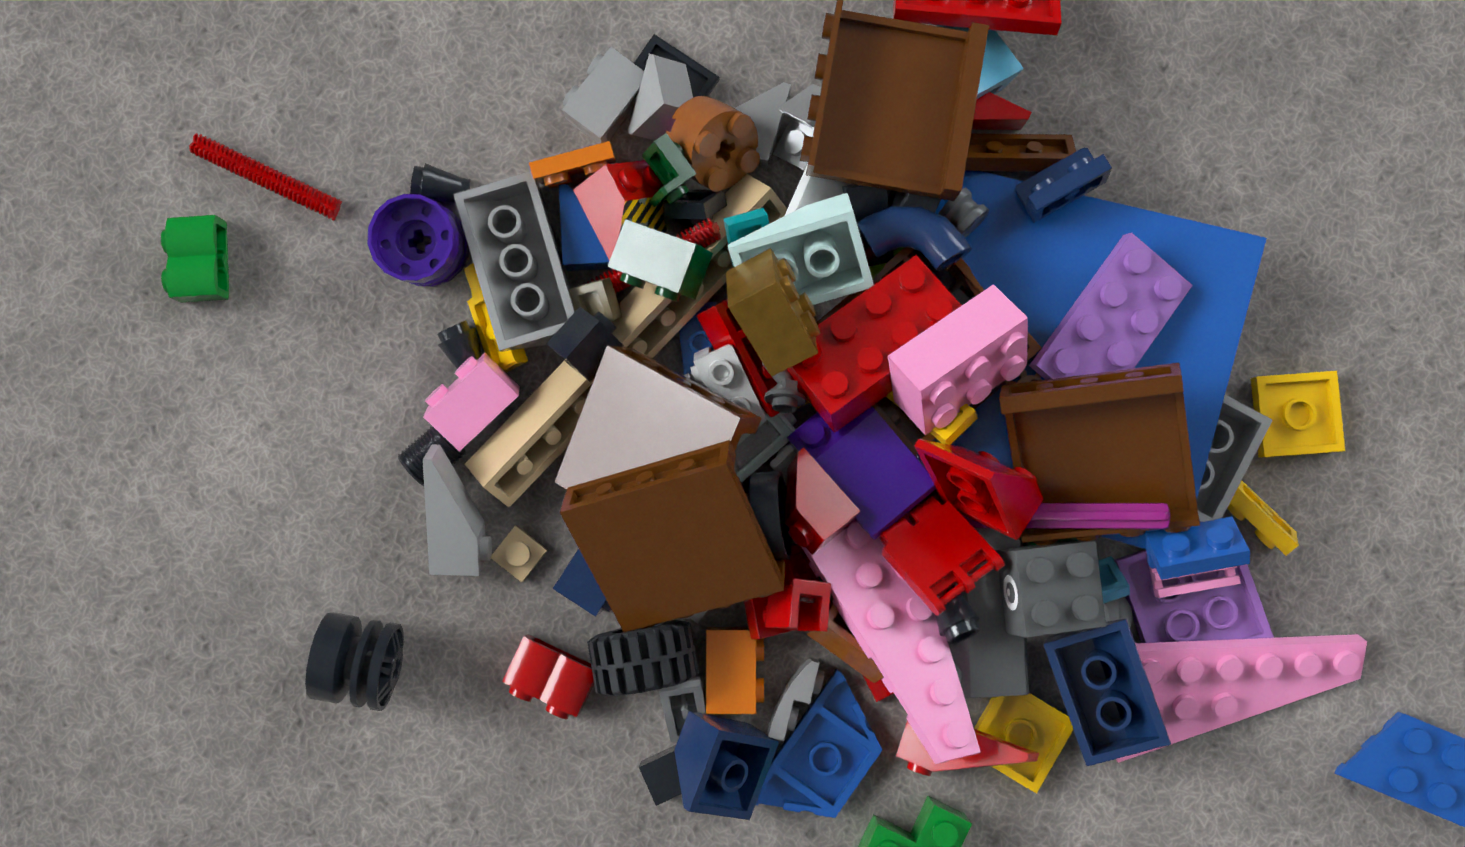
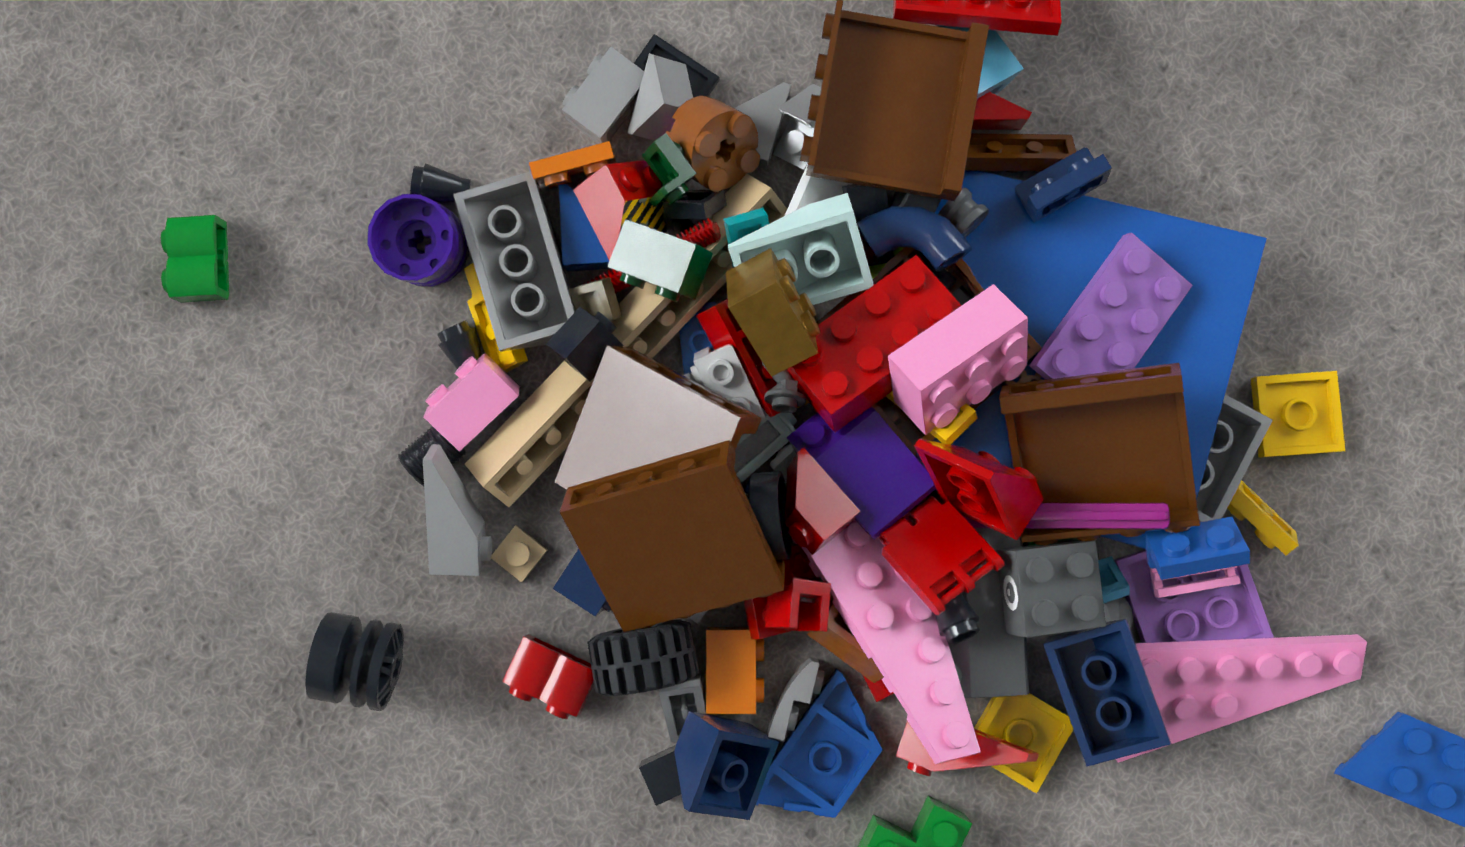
(265, 176): red axle -> none

